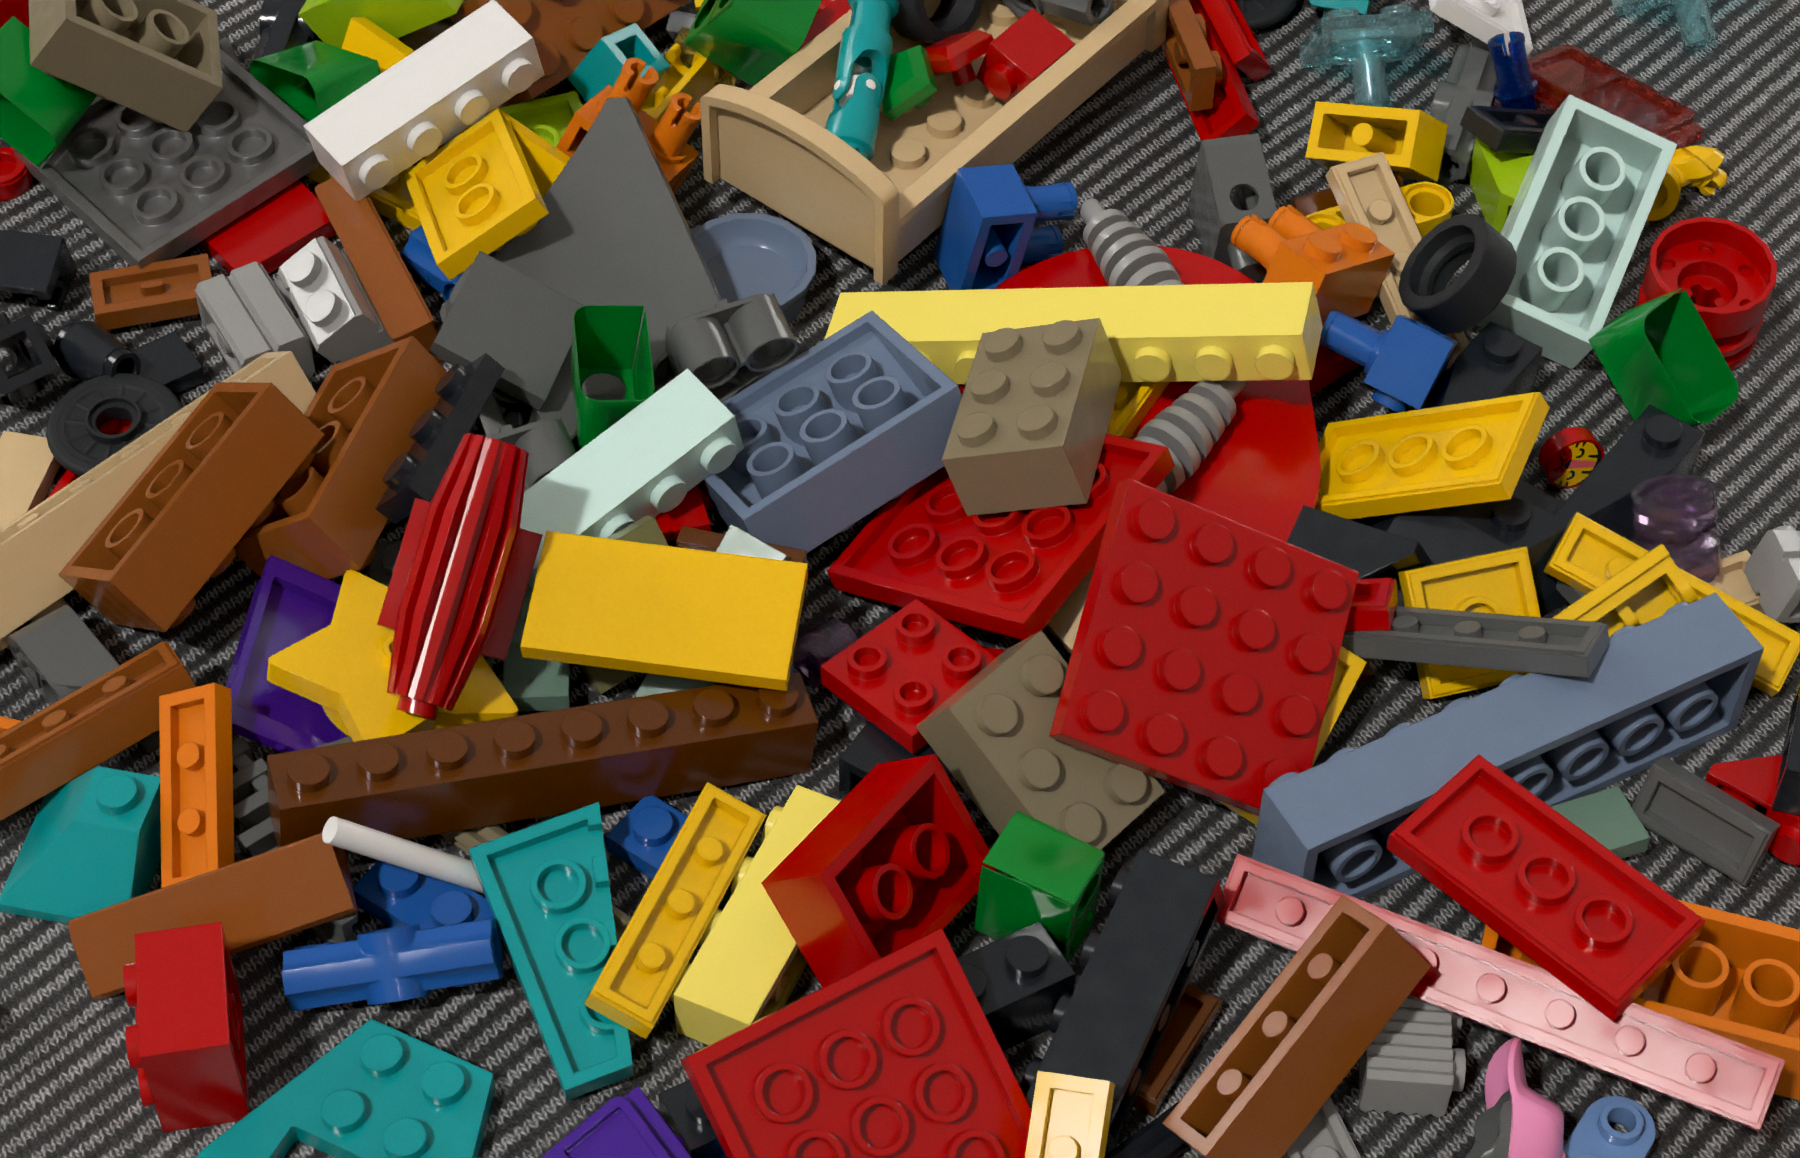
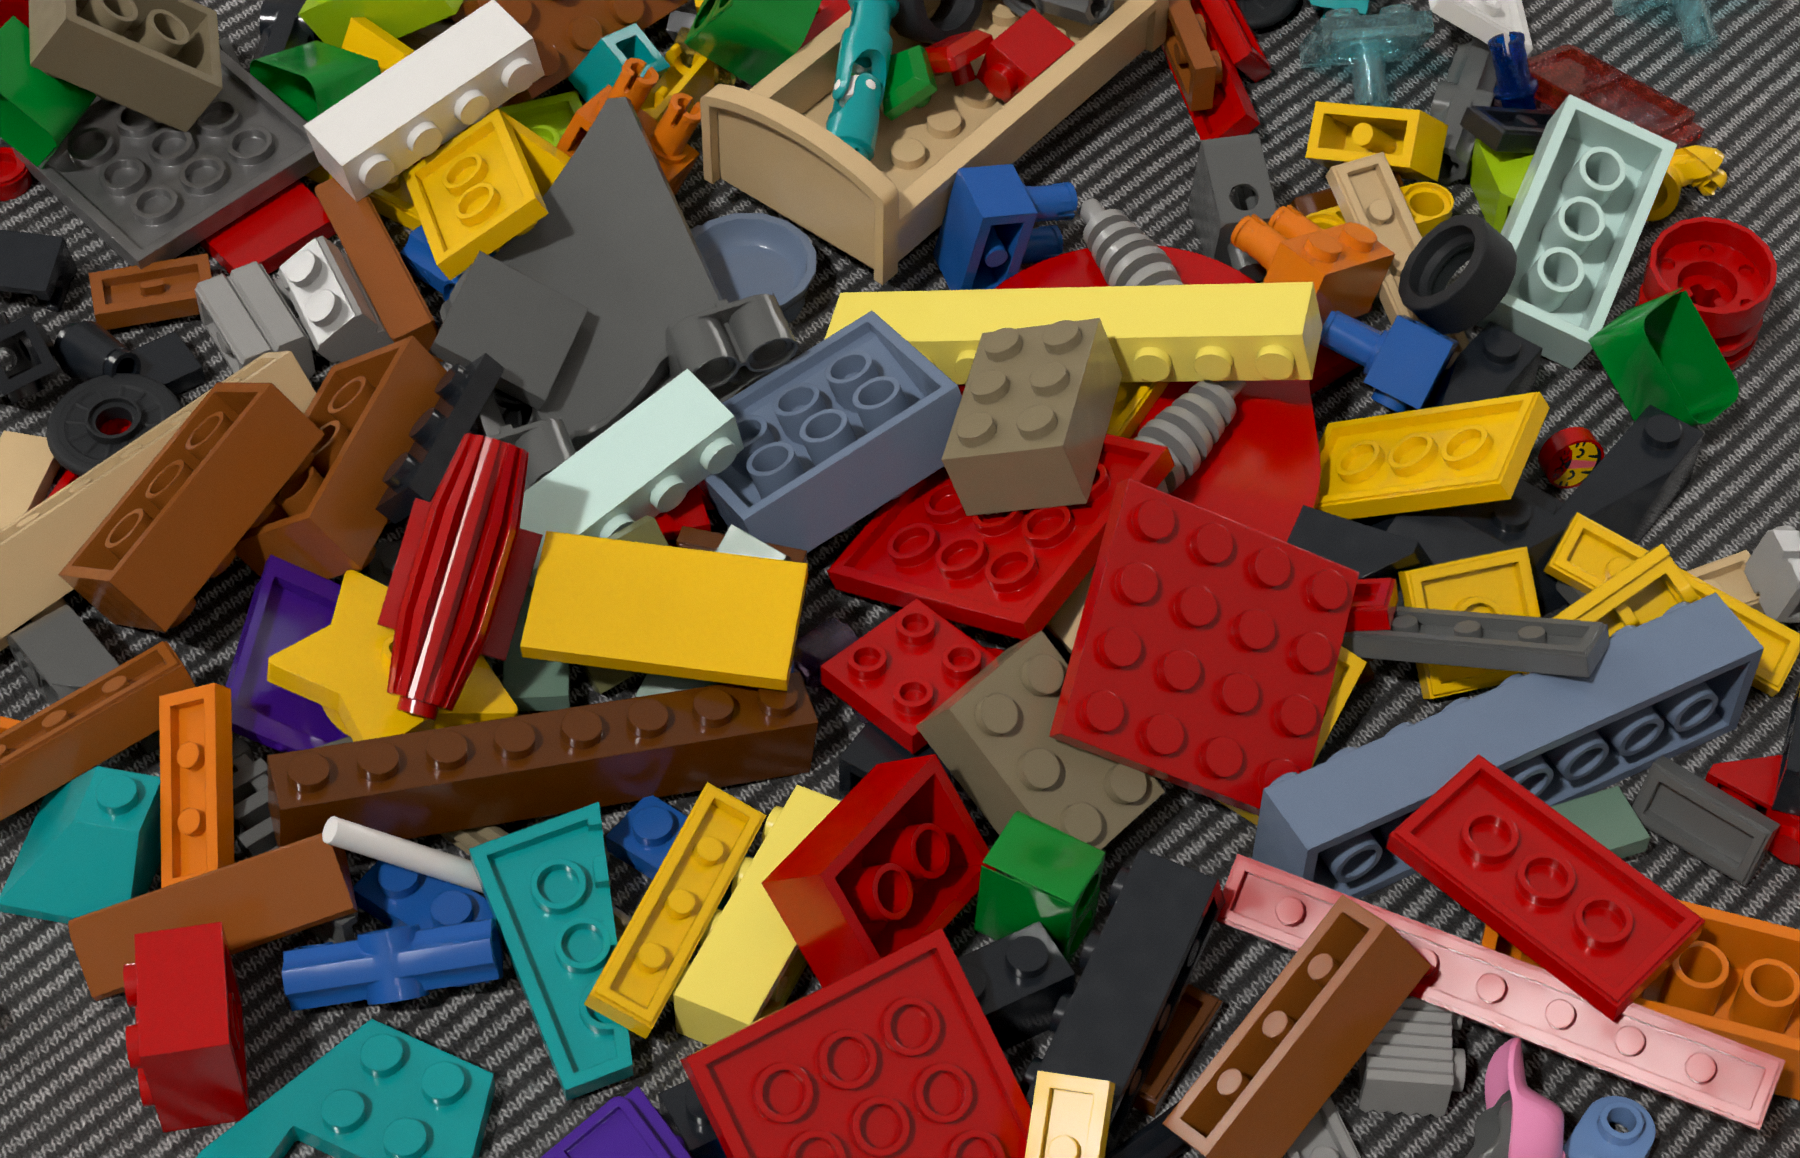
(606, 343): green piece -> none
(1681, 516): clear purple wheel -> none

